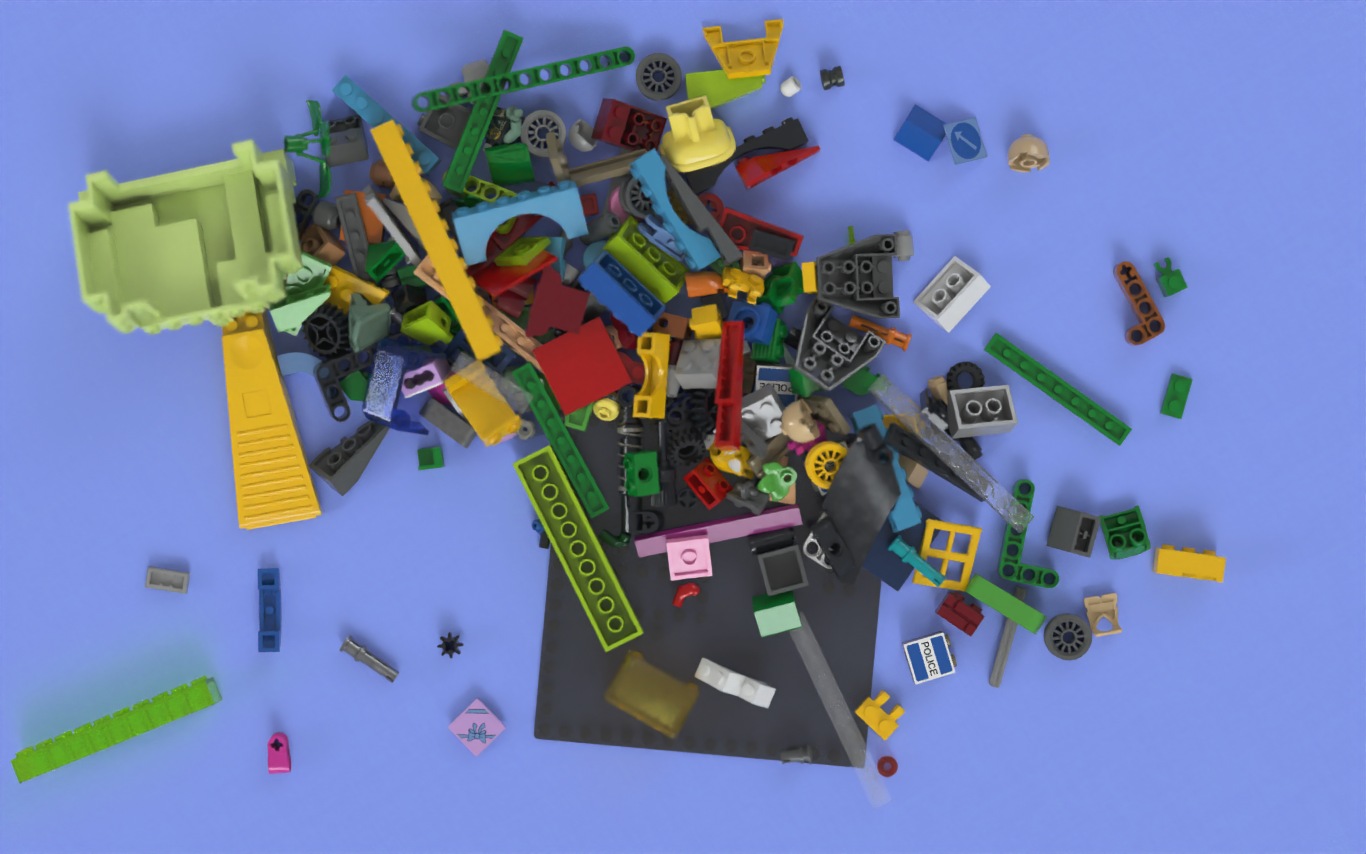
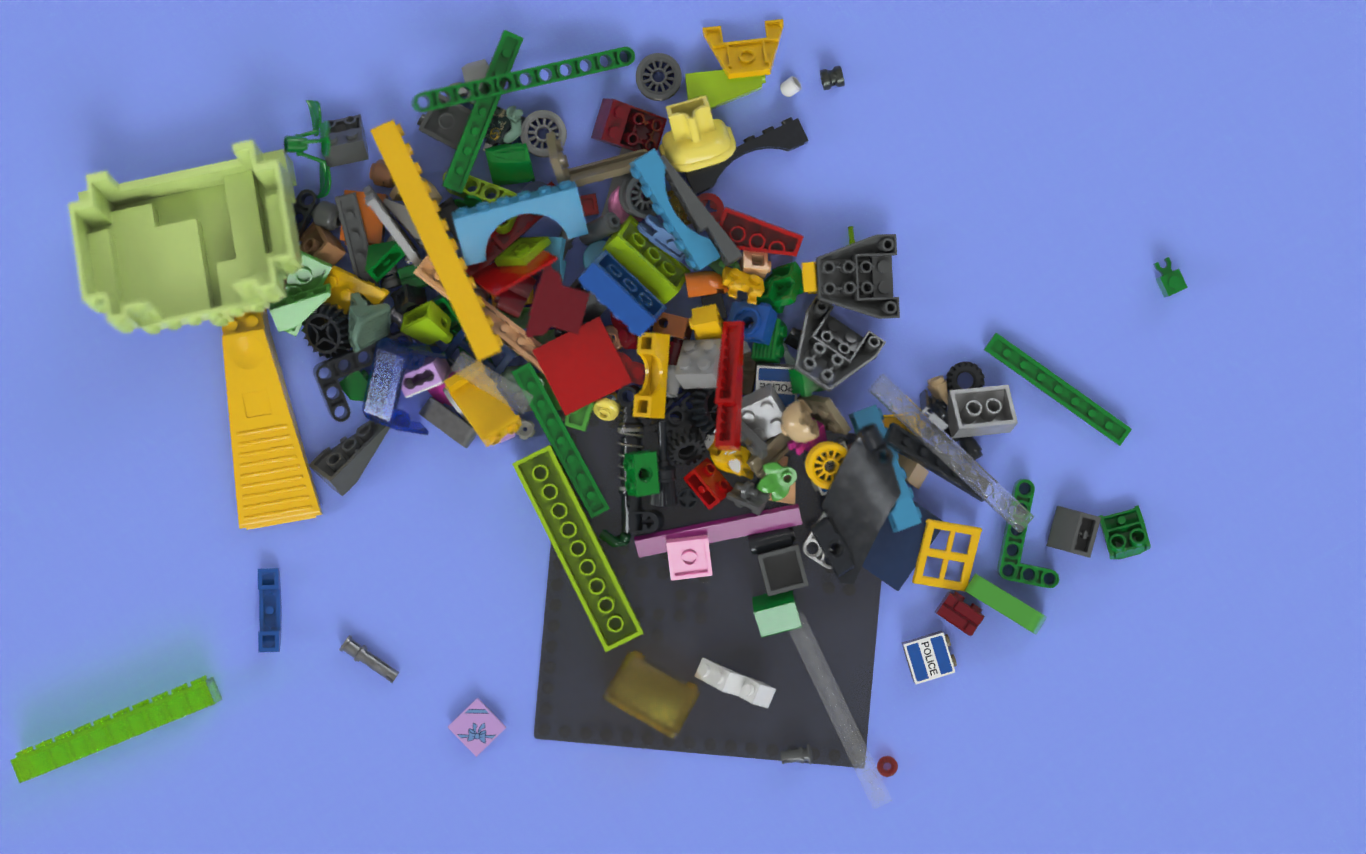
(167, 580): light grey plate -> none
(279, 758): dark pink piece -> none
(299, 362): medium blue arch -> none
(376, 116): dark azure arch -> none
(430, 458): green panel -> none
(450, 638): black gear -> none
(544, 539): arm -> none
(570, 274): white piece -> none
(580, 136): light grey hair -> none
(685, 591): red arm -> none
(763, 167): red wedge -> none
(771, 245): black plate -> none
(860, 381): green slope -> none
(876, 718): yellow plate -> none
(892, 334): orange pin -> none
(904, 245): light grey brick -> none
(909, 555): teal pin -> none
(921, 133): blue slope -> none
(952, 294): white slope -> none
(965, 141): piece -> none
(1005, 644): light grey axle -> none
(1028, 153): tan cylinder -> none
(1077, 652): dark grey wheel -> none
(1101, 607): tan piece -> none
(1135, 301): dark orange beam -> none
(1176, 396): green plate -> none
(1189, 563): yellow wedge -> none

